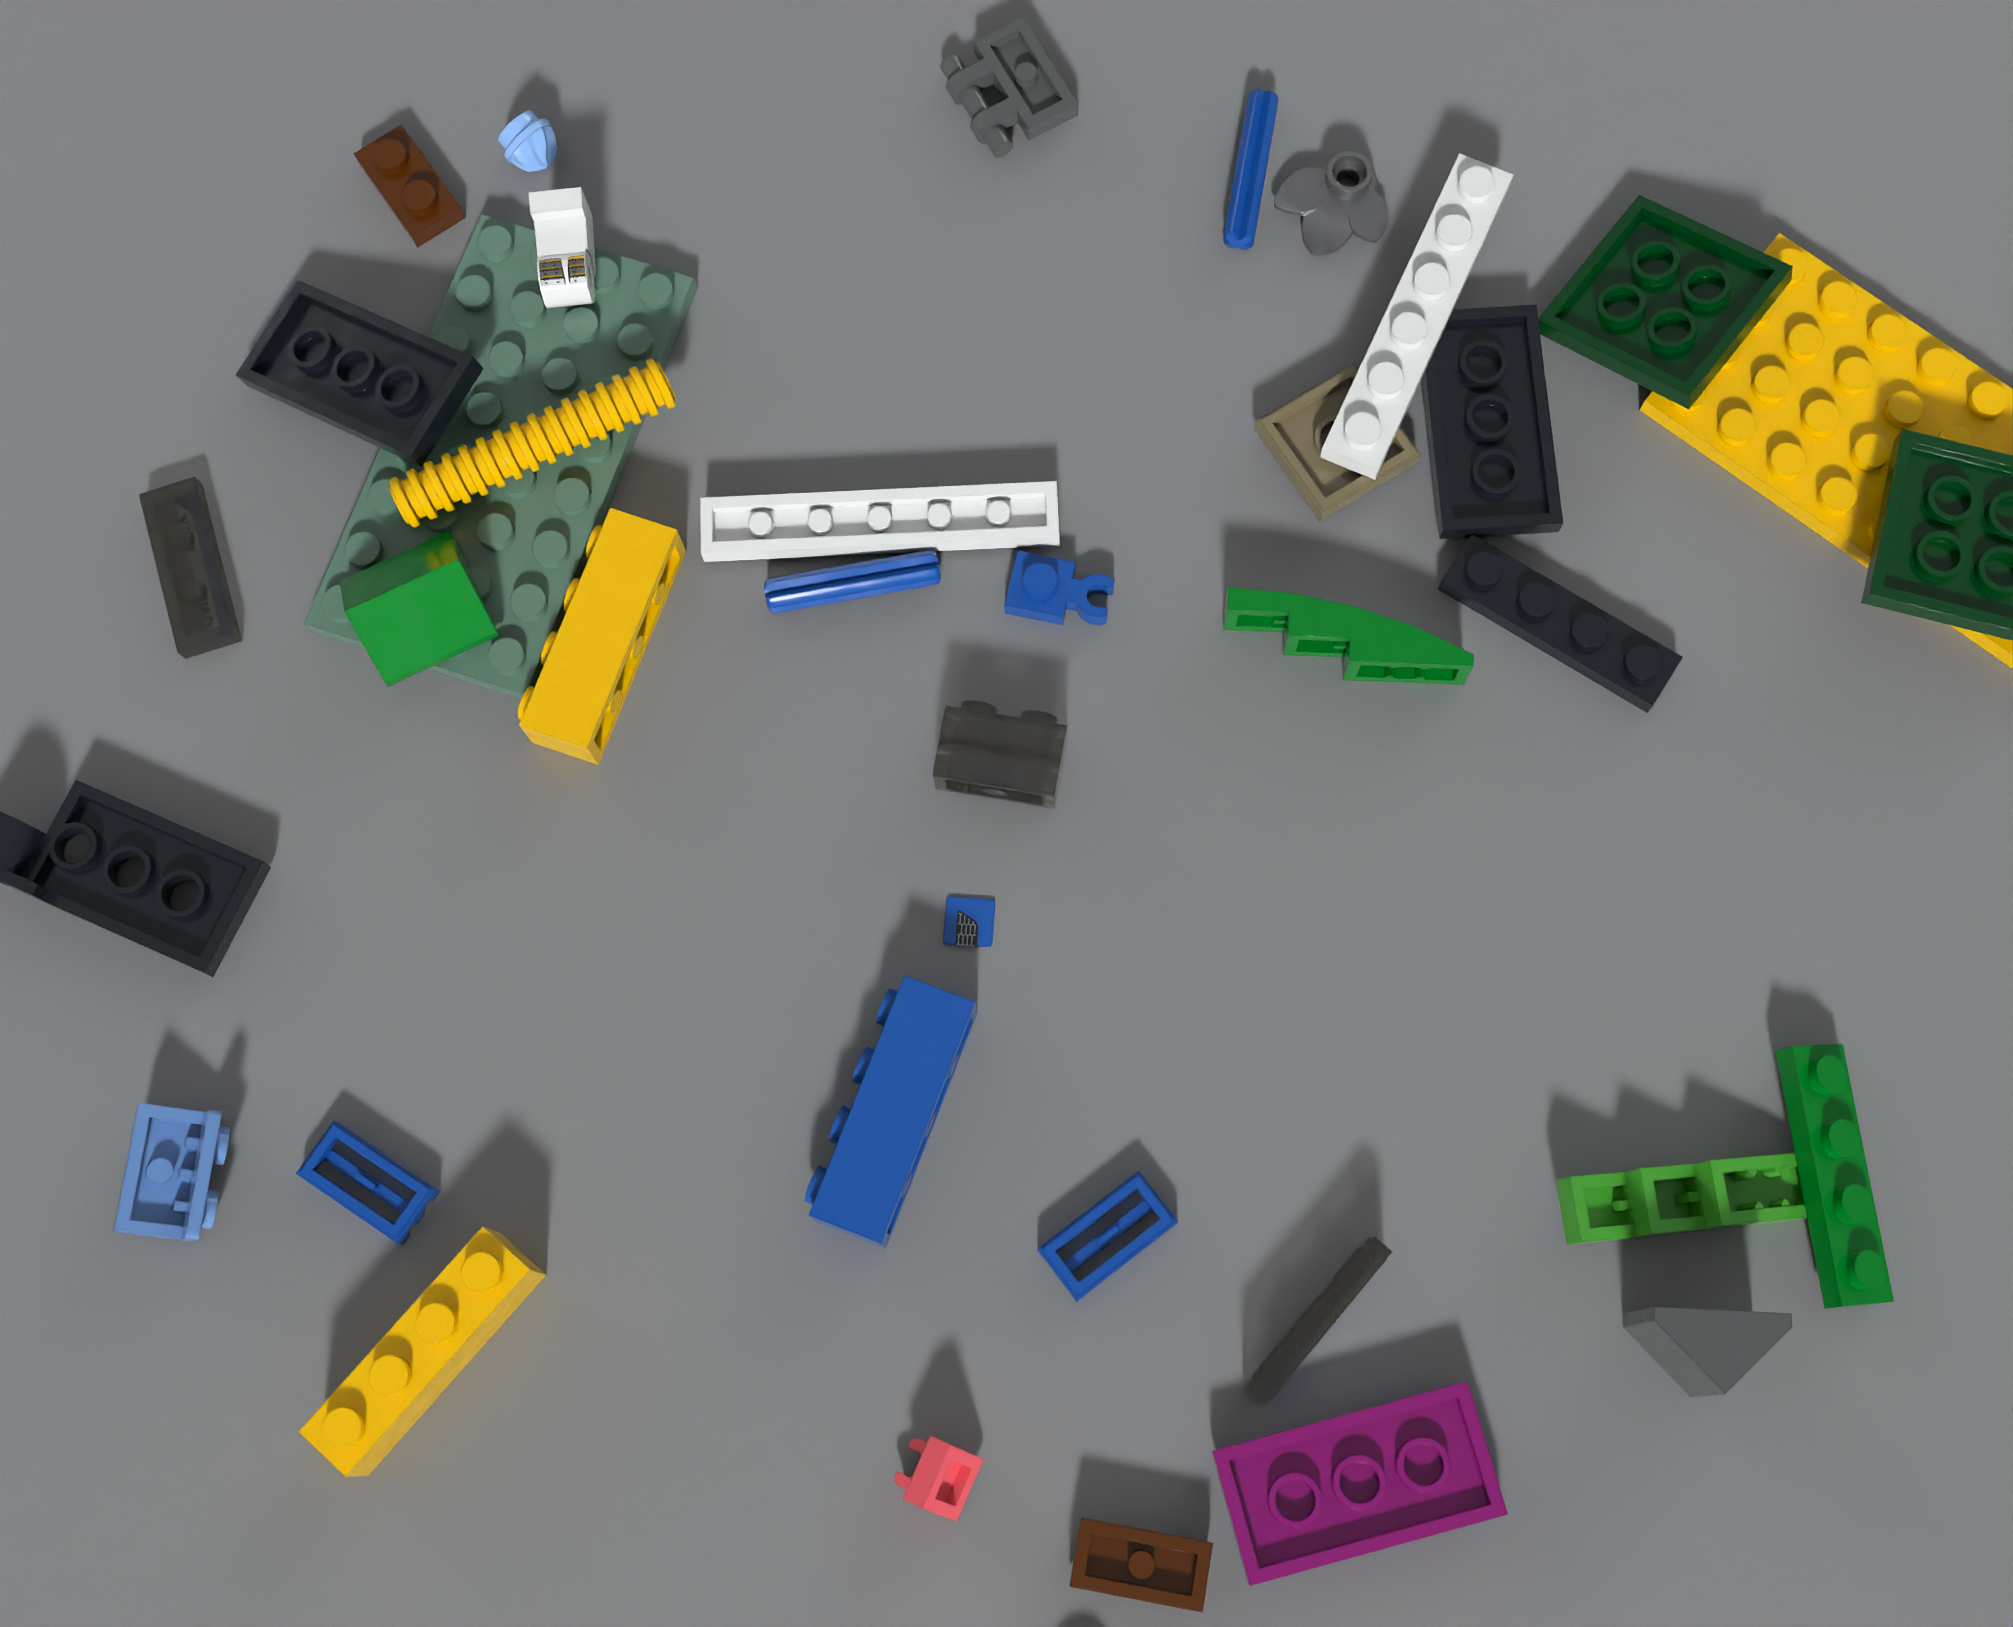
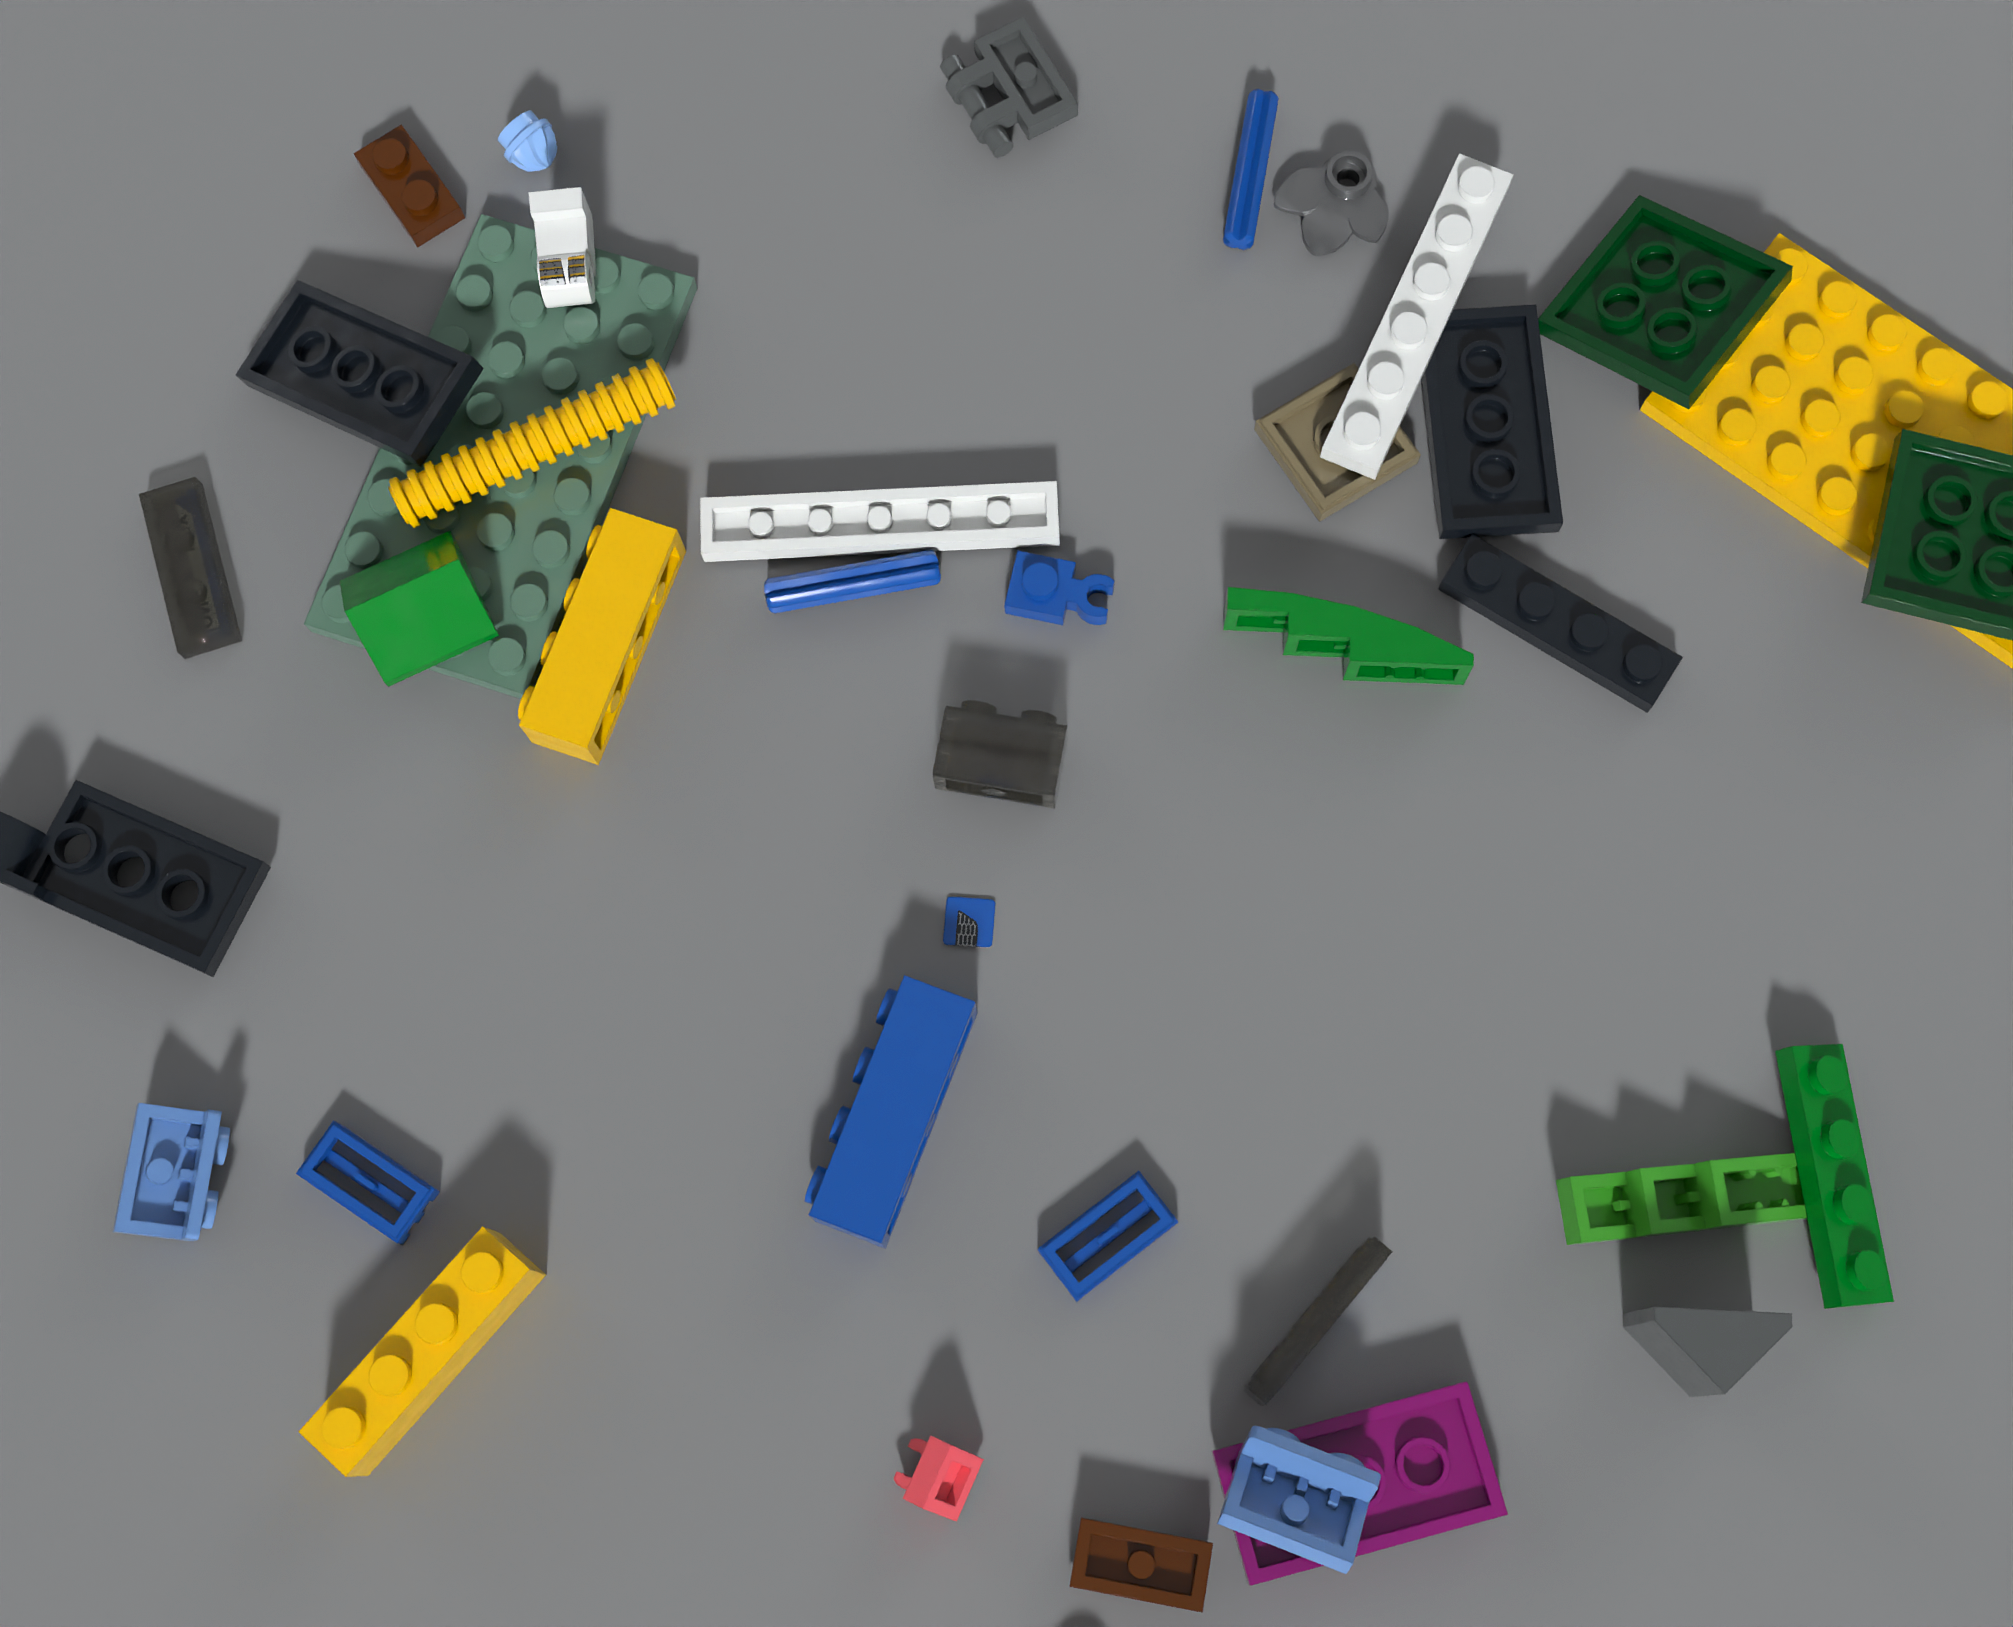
(1299, 1497): none -> medium blue bracket

